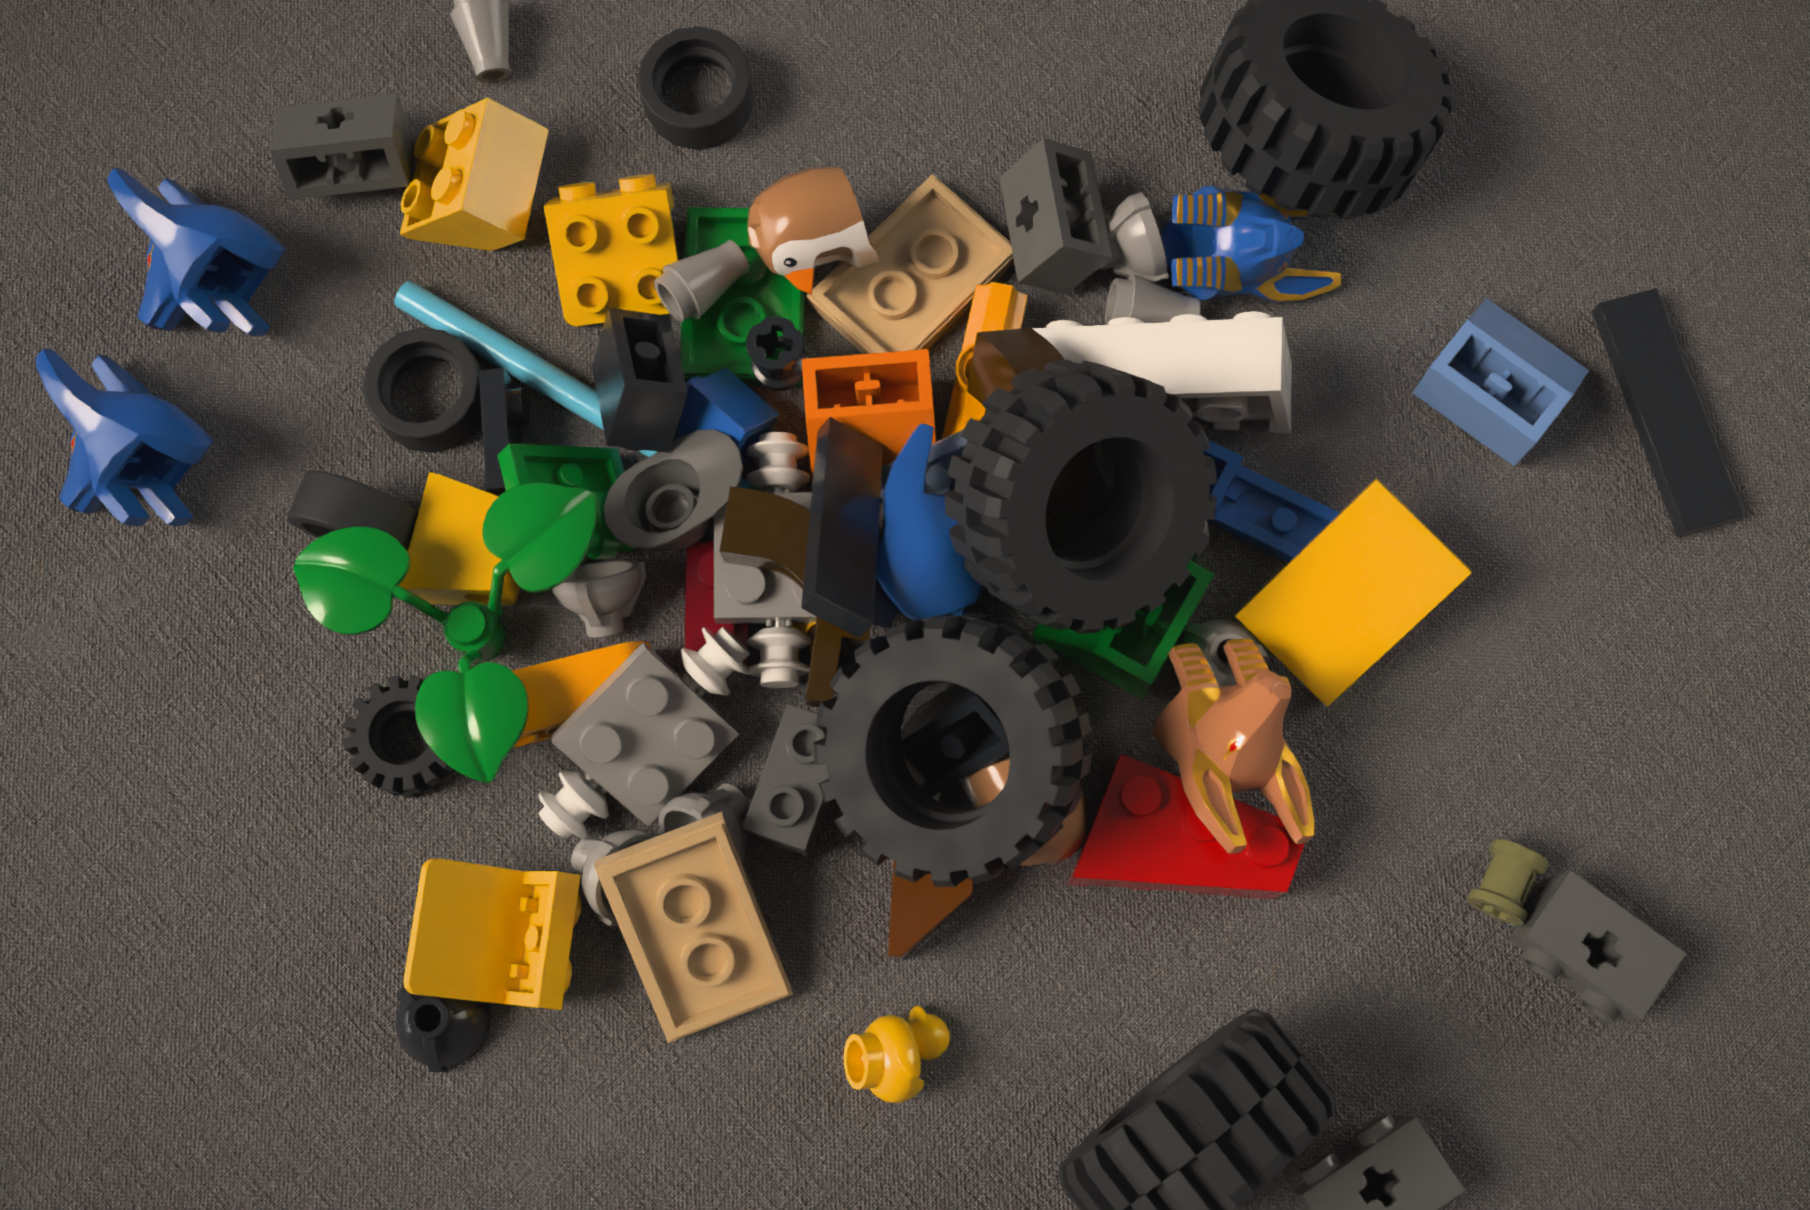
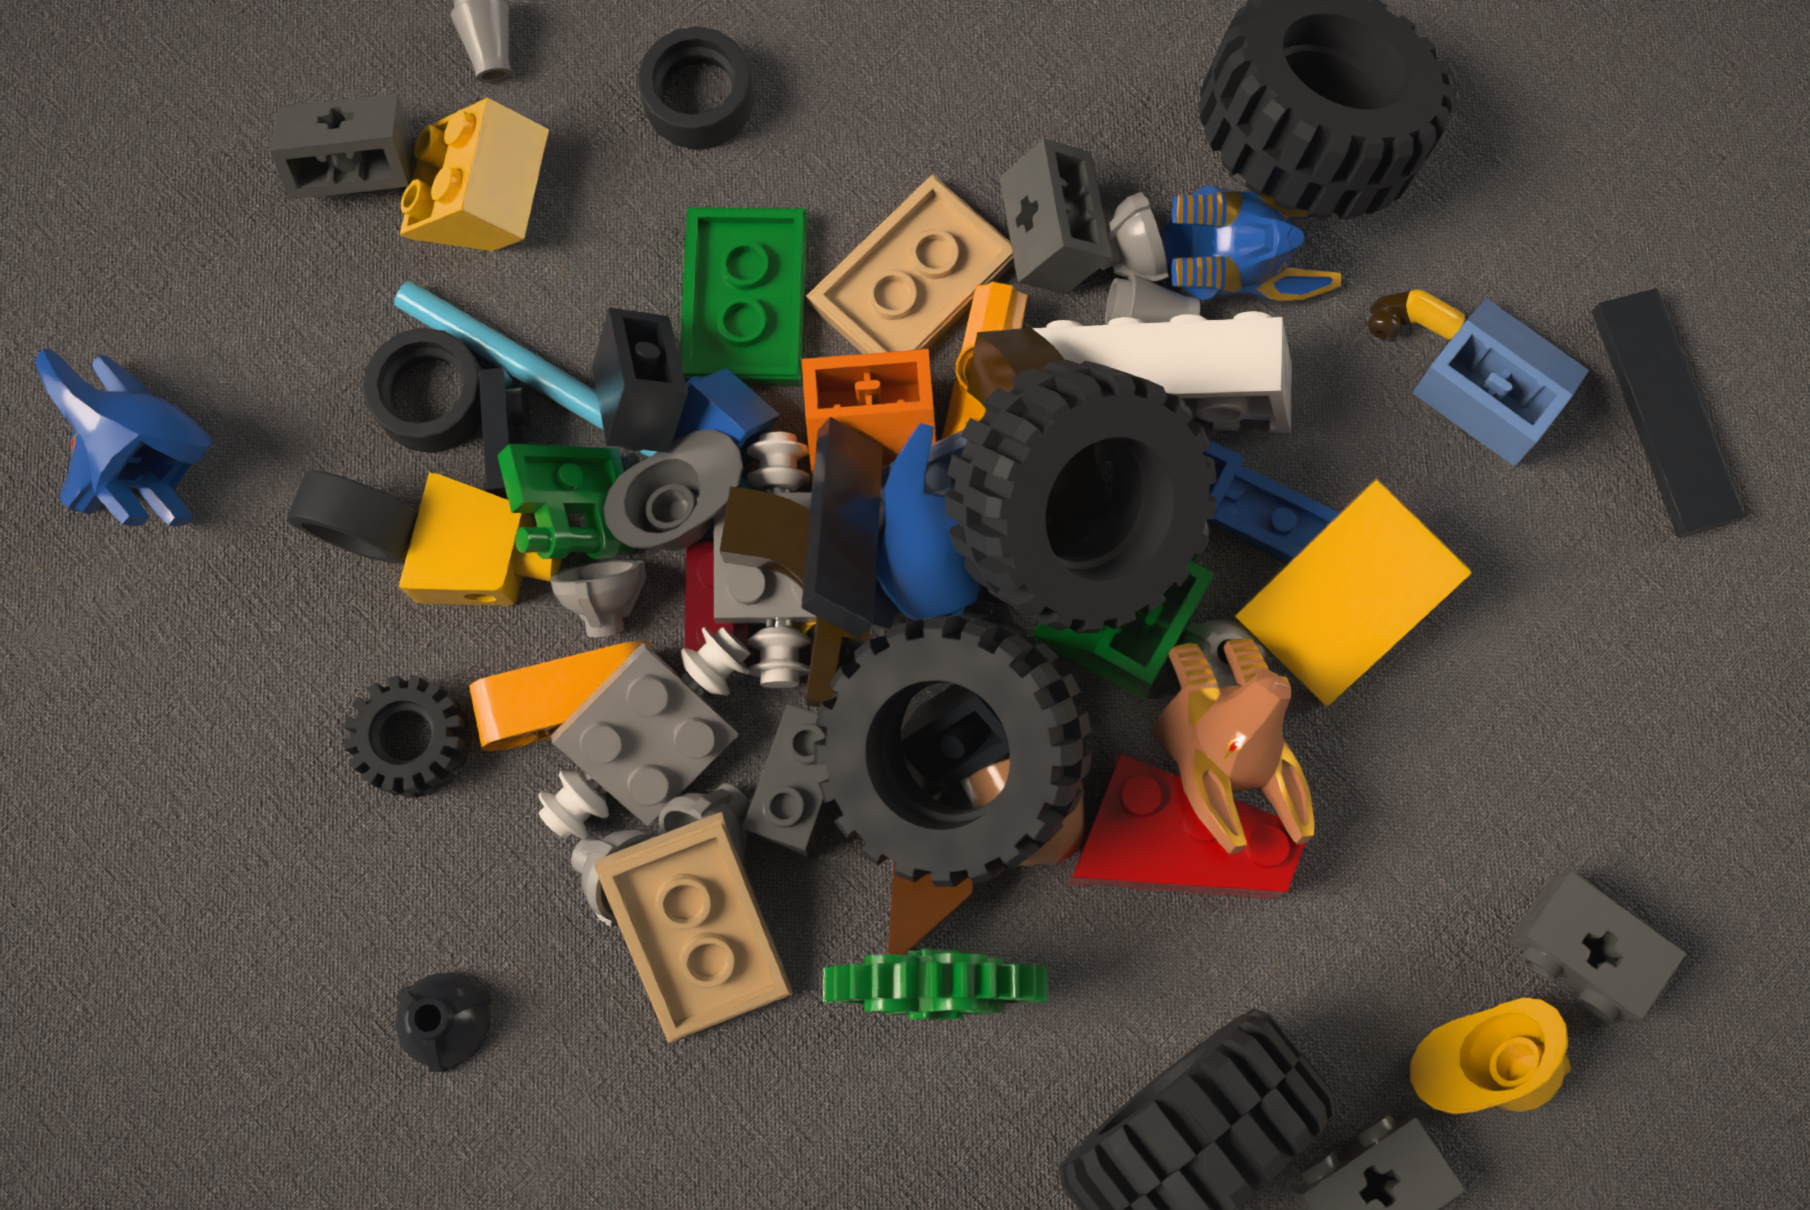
(196, 257): blue piece -> none
(482, 710): green plant -> none
(492, 934): yellow bracket -> none
(611, 246): yellow bracket -> none
(700, 280): light grey cone -> none
(762, 343): black bush -> none
(808, 223): medium nougat piece -> none
(891, 1054): yellow animal -> none
(935, 984): none -> green gear
(1413, 307): none -> arm
(1493, 1058): none -> yellow piece
(1507, 881): olive bush -> none

